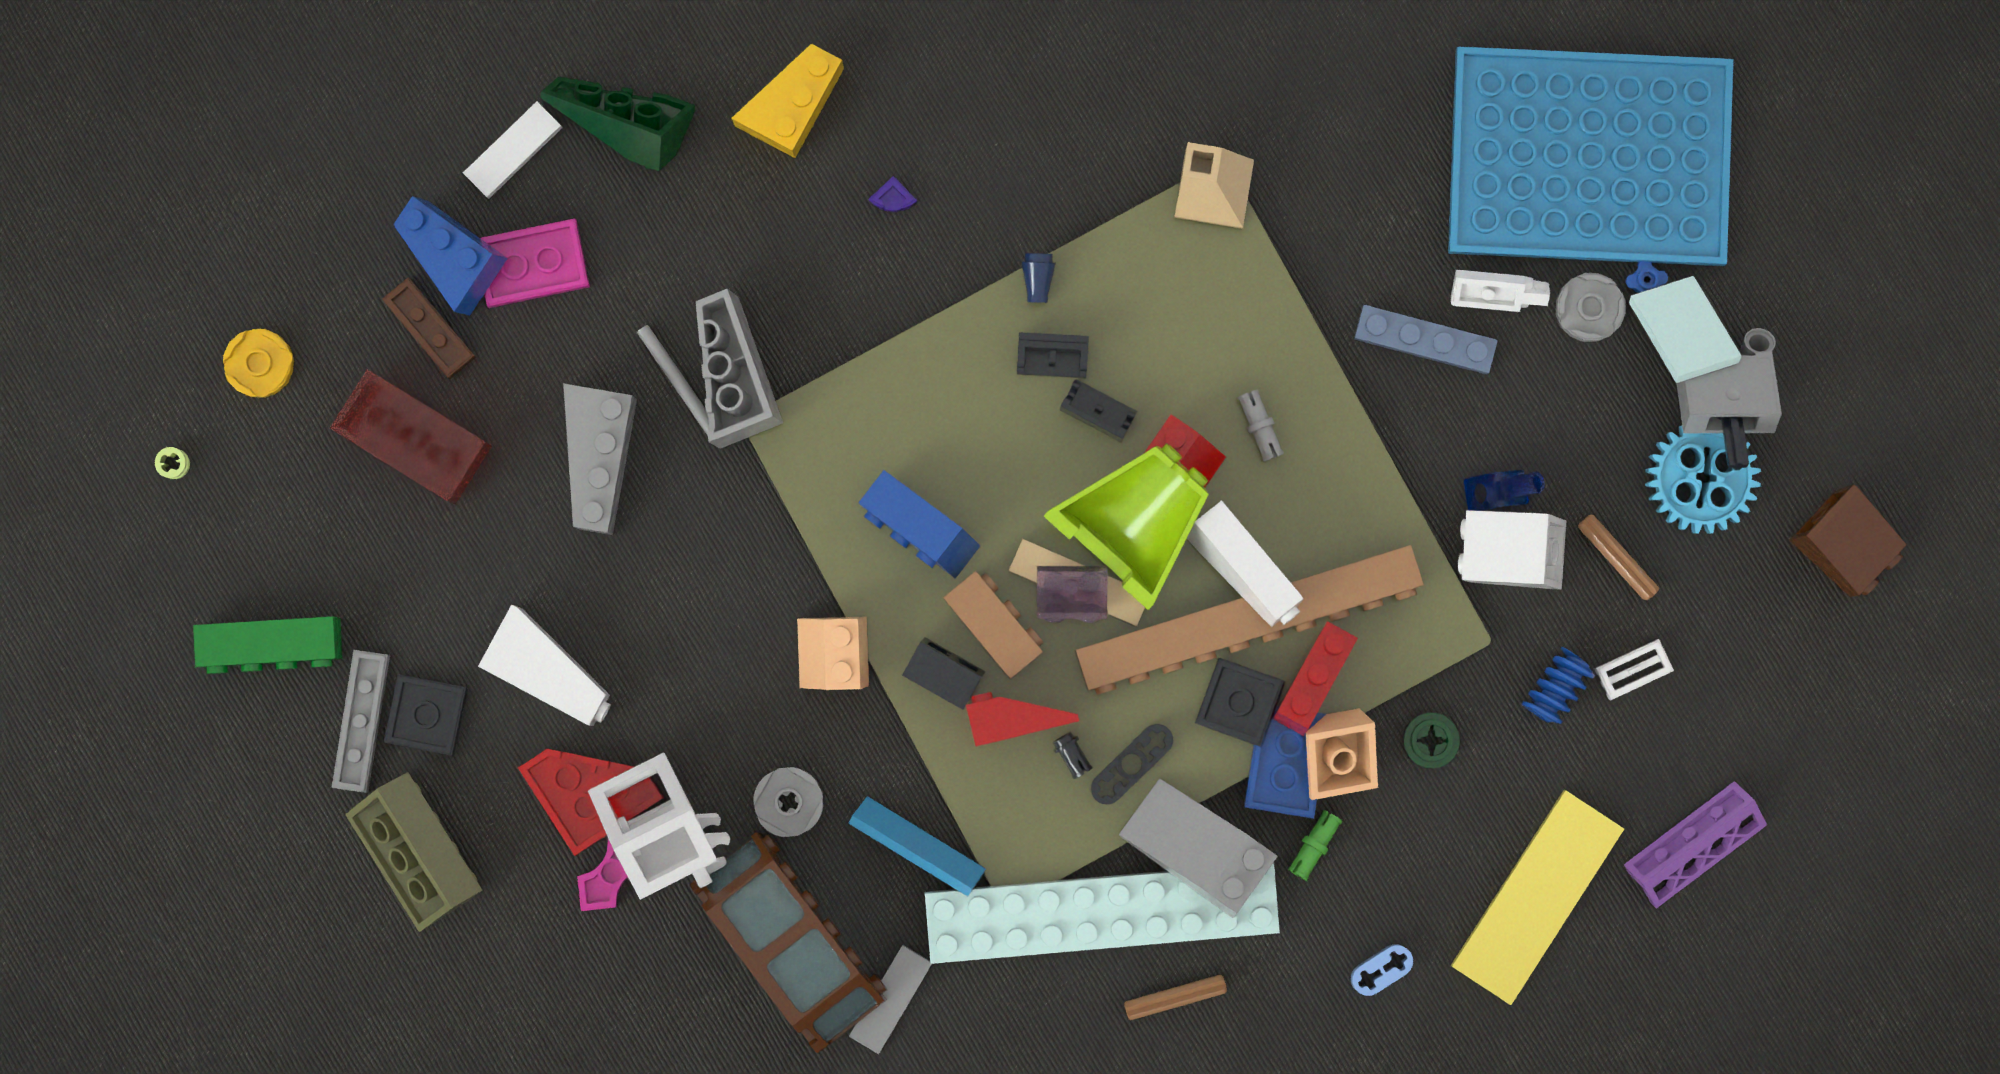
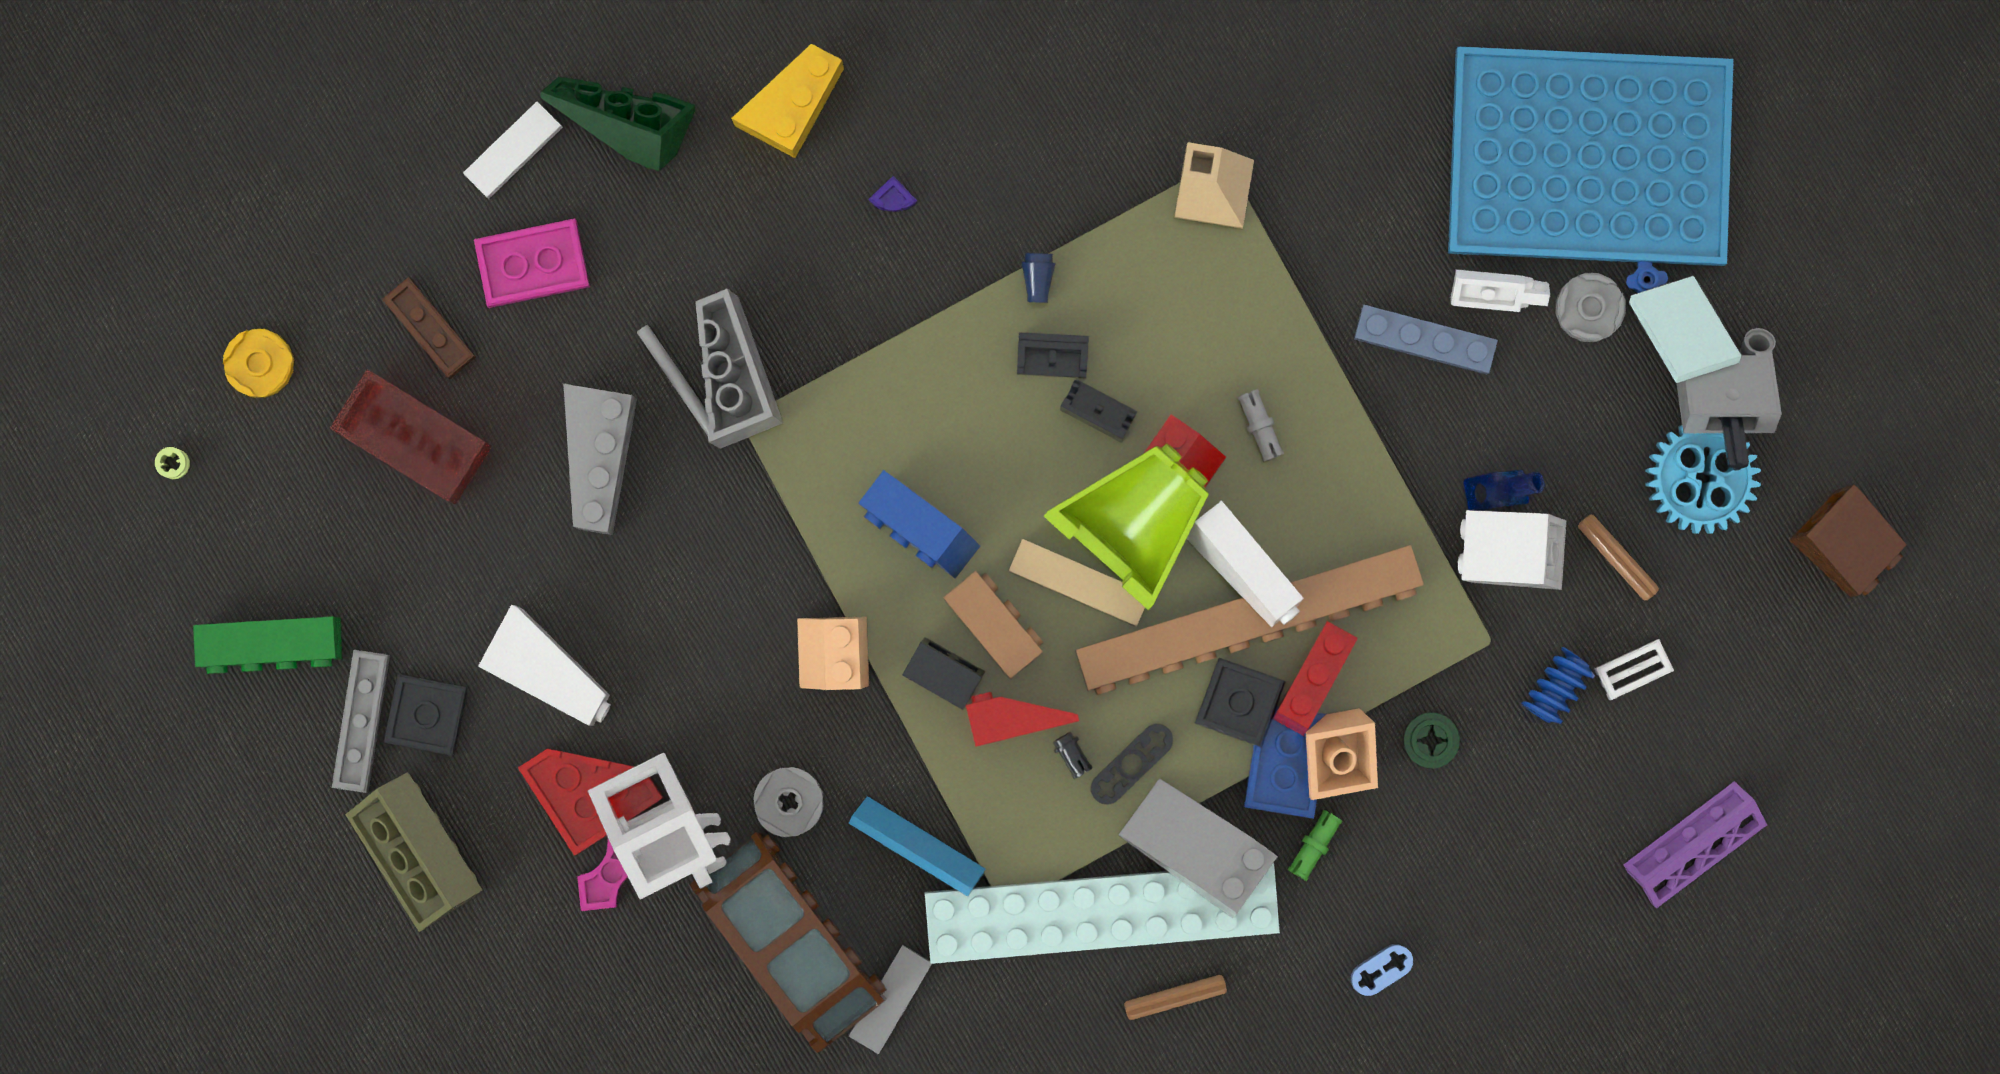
(449, 253): blue wedge -> none
(1072, 593): bracket -> none
(1537, 897): light yellow tile -> none

